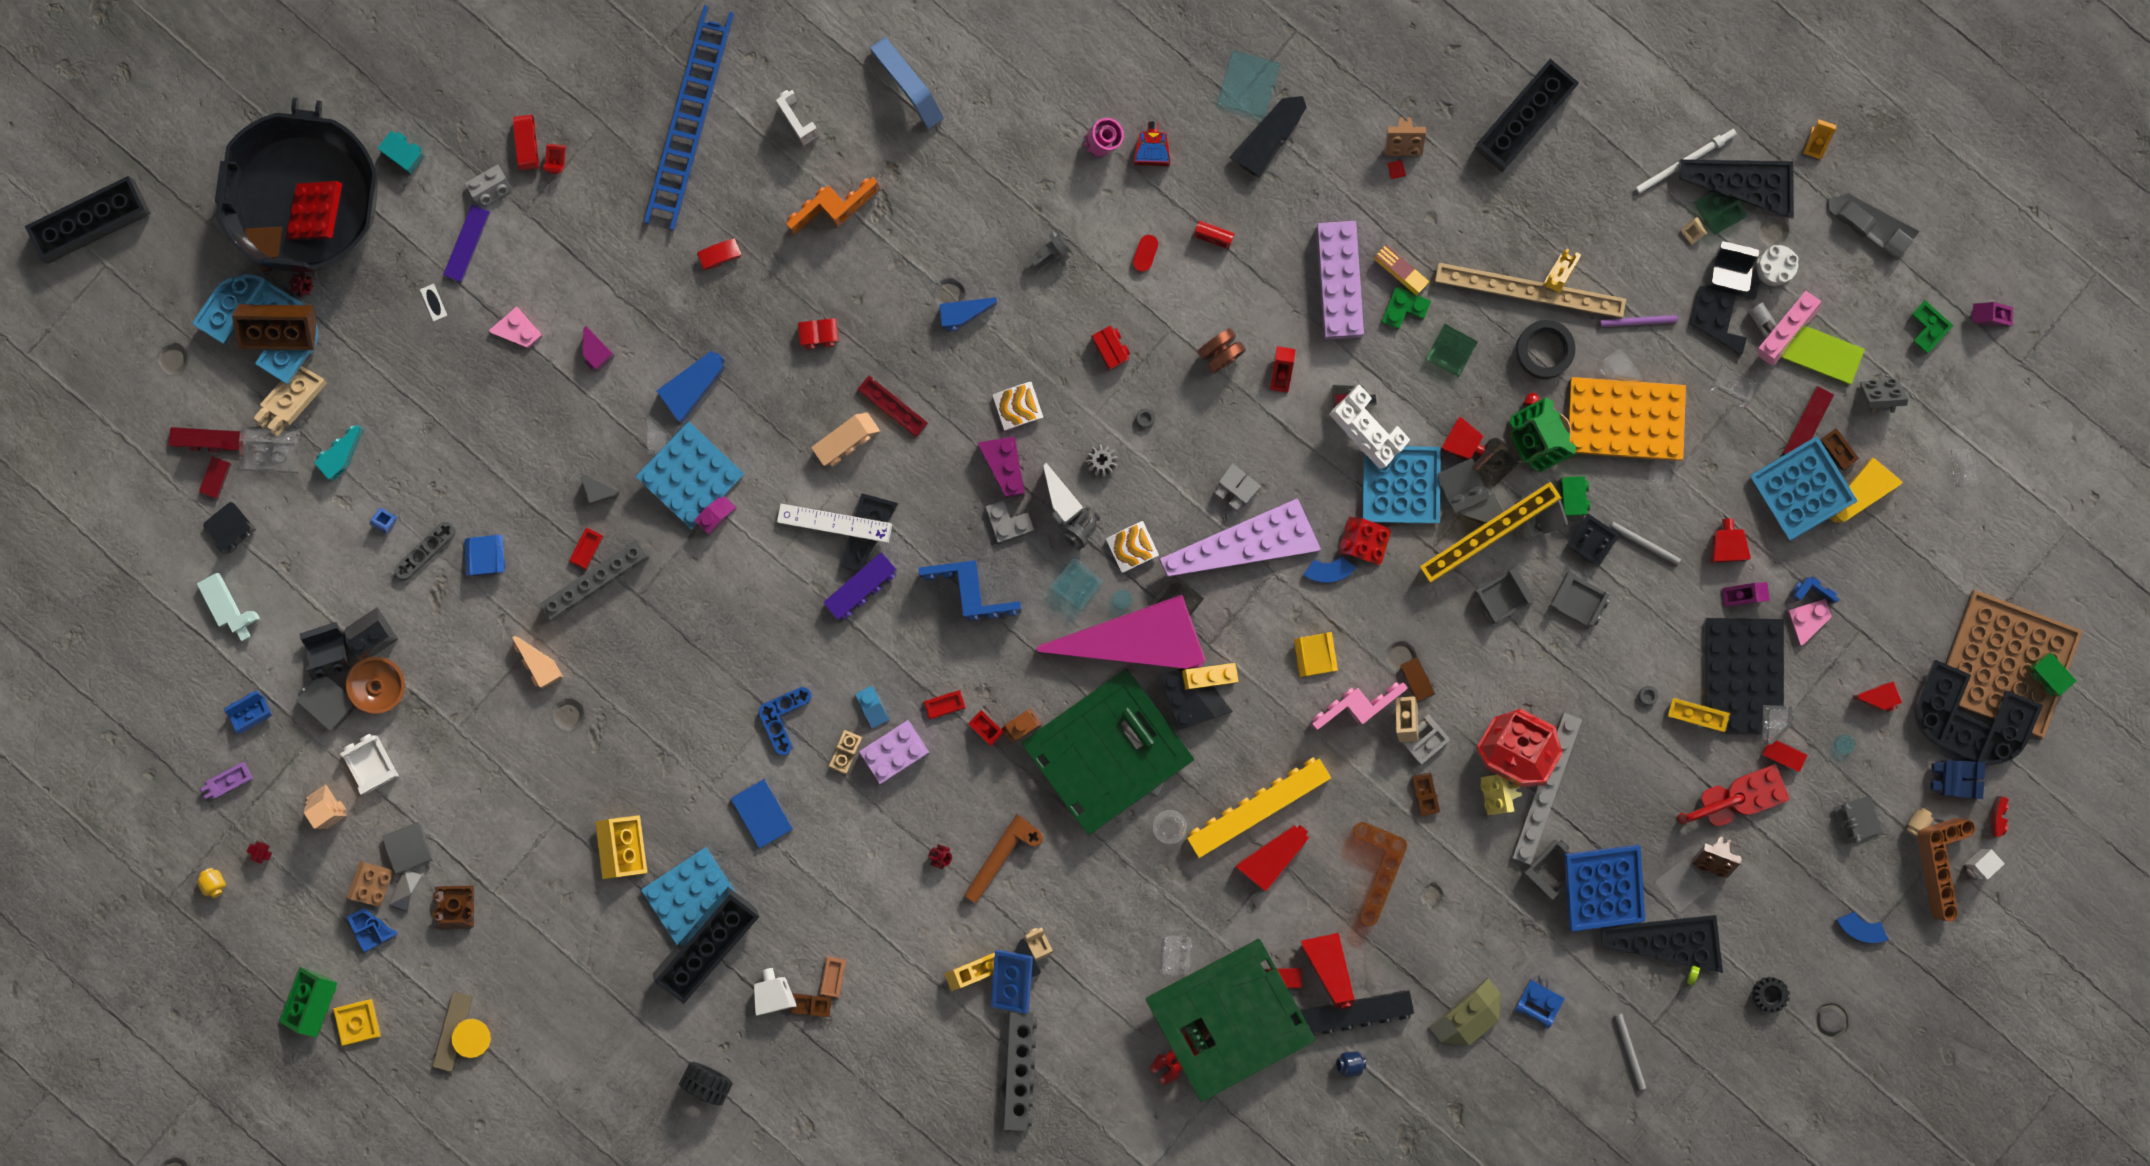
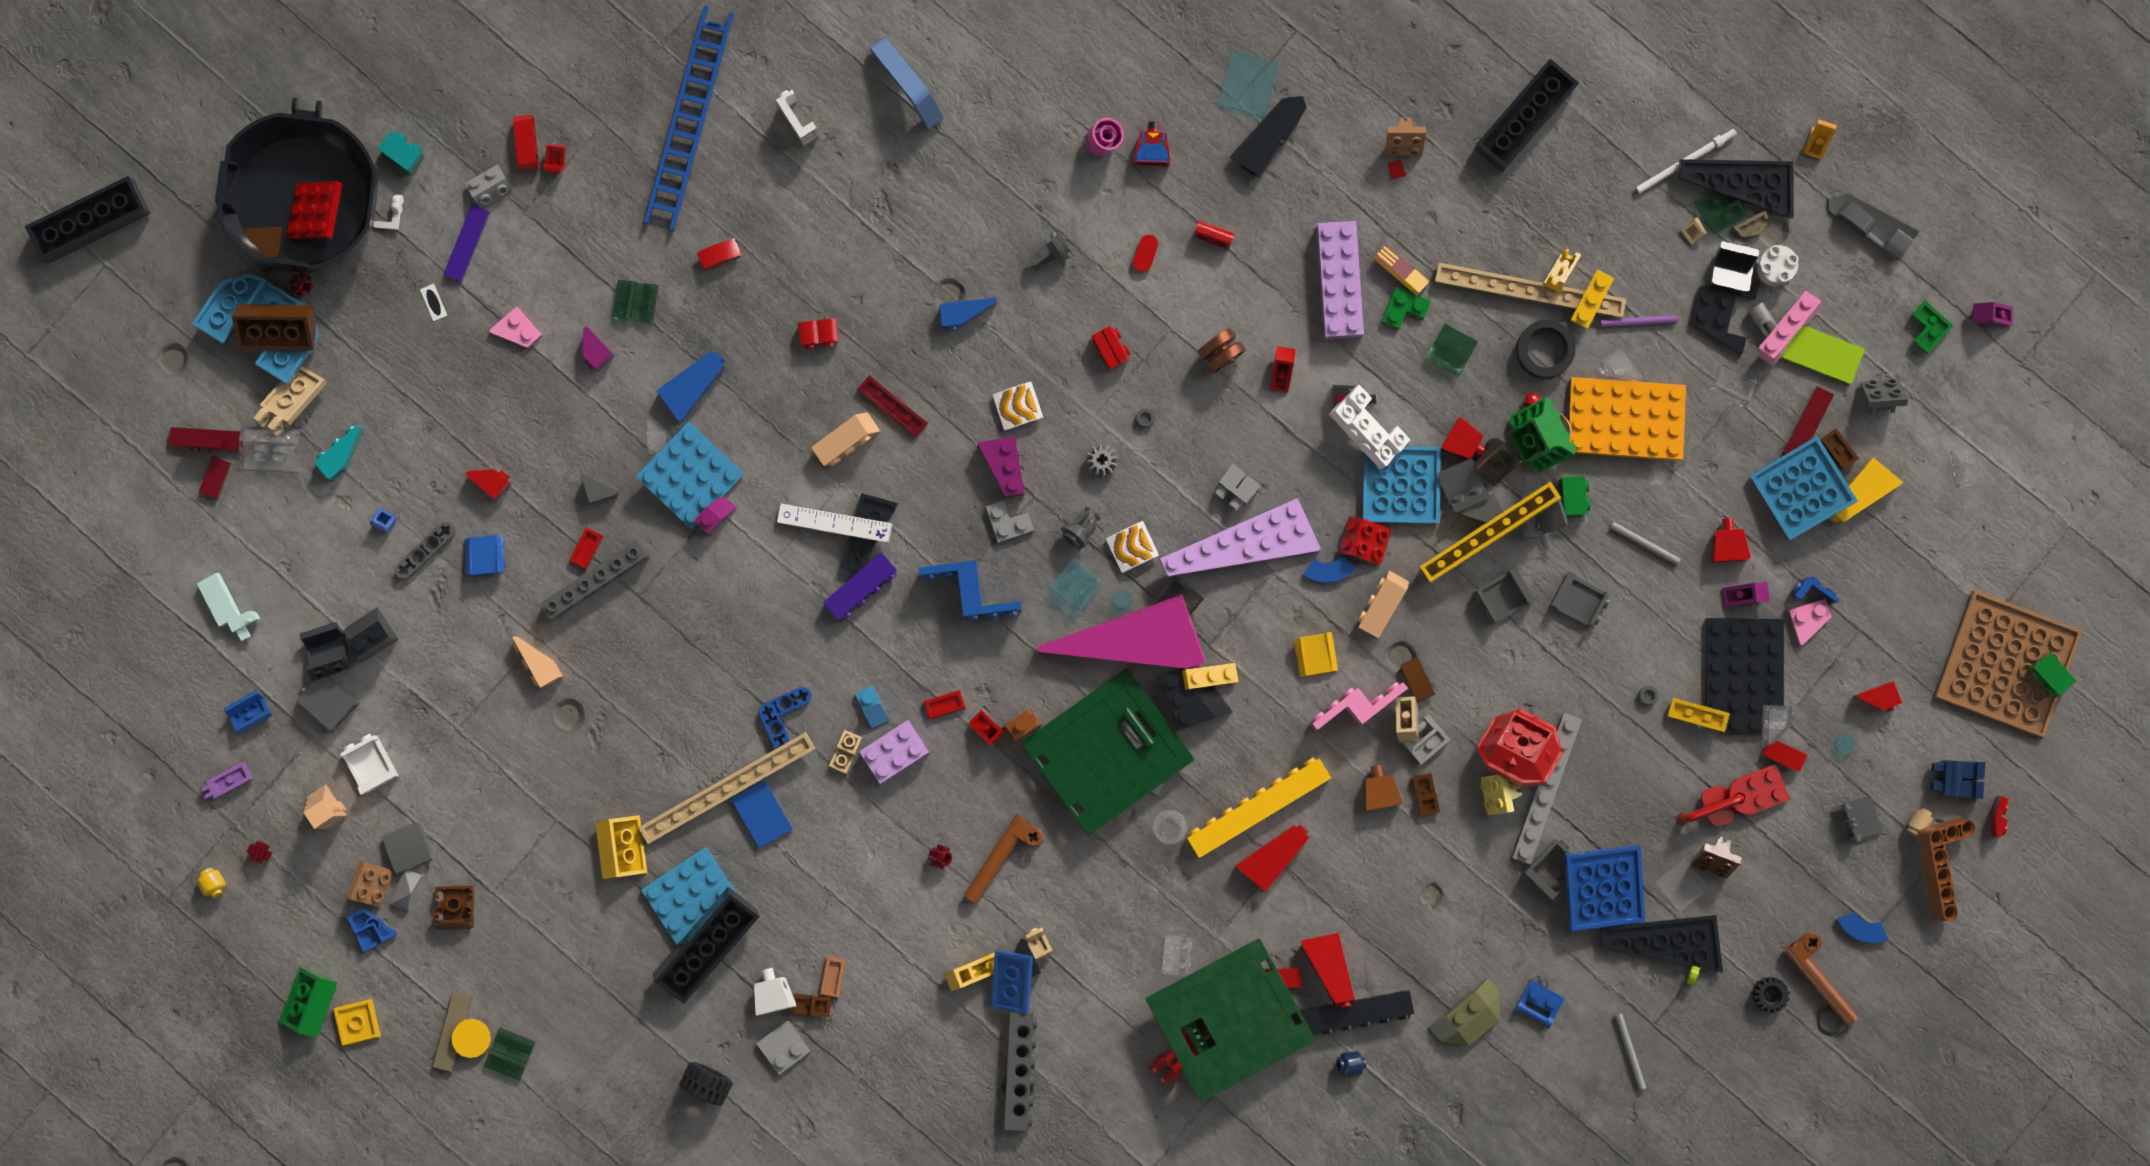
(229, 528): black bracket -> none
(379, 672): dark orange dish -> none
(396, 208): none -> white piece
(491, 481): none -> red slope
(509, 1054): none -> clear green slope
(635, 301): none -> clear green slope
(726, 787): none -> tan plate
(783, 1047): none -> light grey plate
(832, 205): orange bracket -> none
(1062, 500): white slope -> none
(1380, 790): none -> dark orange torso
(1382, 870): clear orange beam -> none
(1383, 604): none -> light nougat wedge
(1592, 299): none -> yellow plate
(1593, 540): black plate -> none
(1751, 227): none -> dark tan tile
(1799, 954): none -> dark orange axle
(1966, 736): black plate -> none
(1983, 864): white brick -> none

